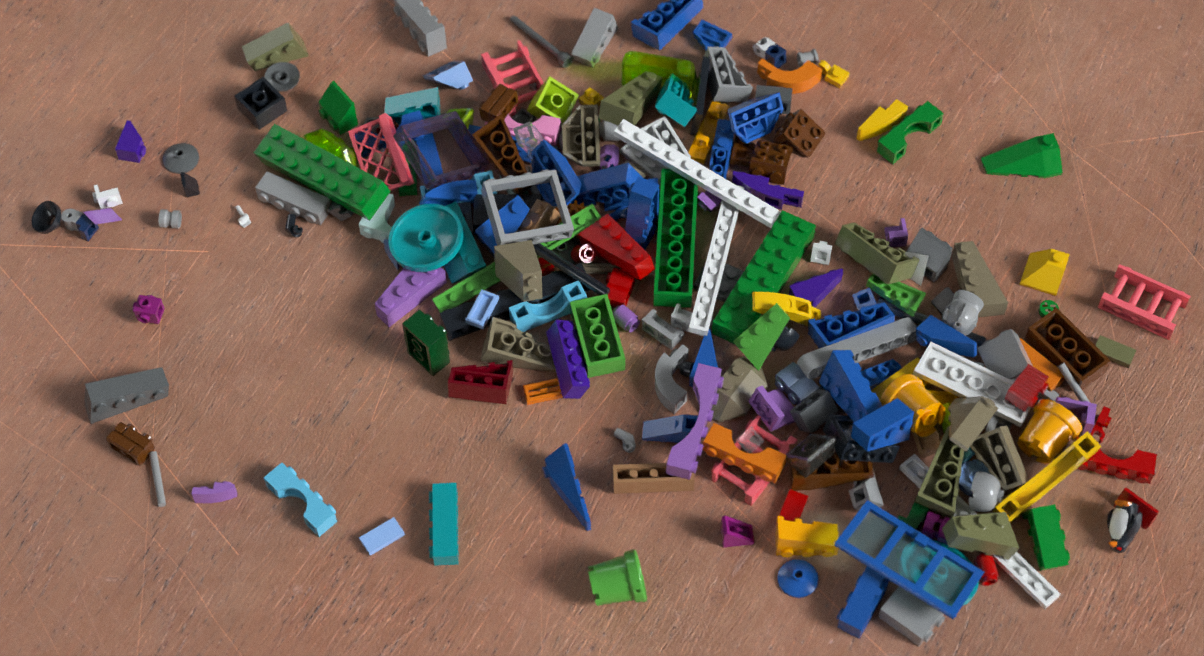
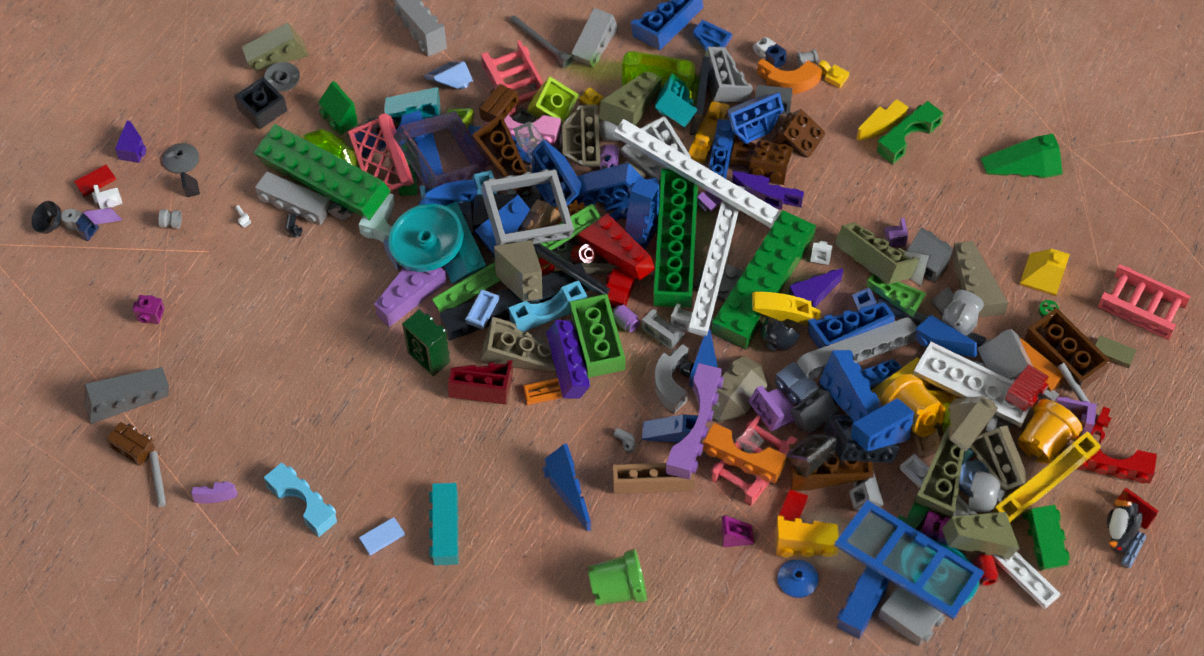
(100, 177): none -> red tile
(761, 336): bright green wing -> none
(1133, 550): none -> sand blue axle

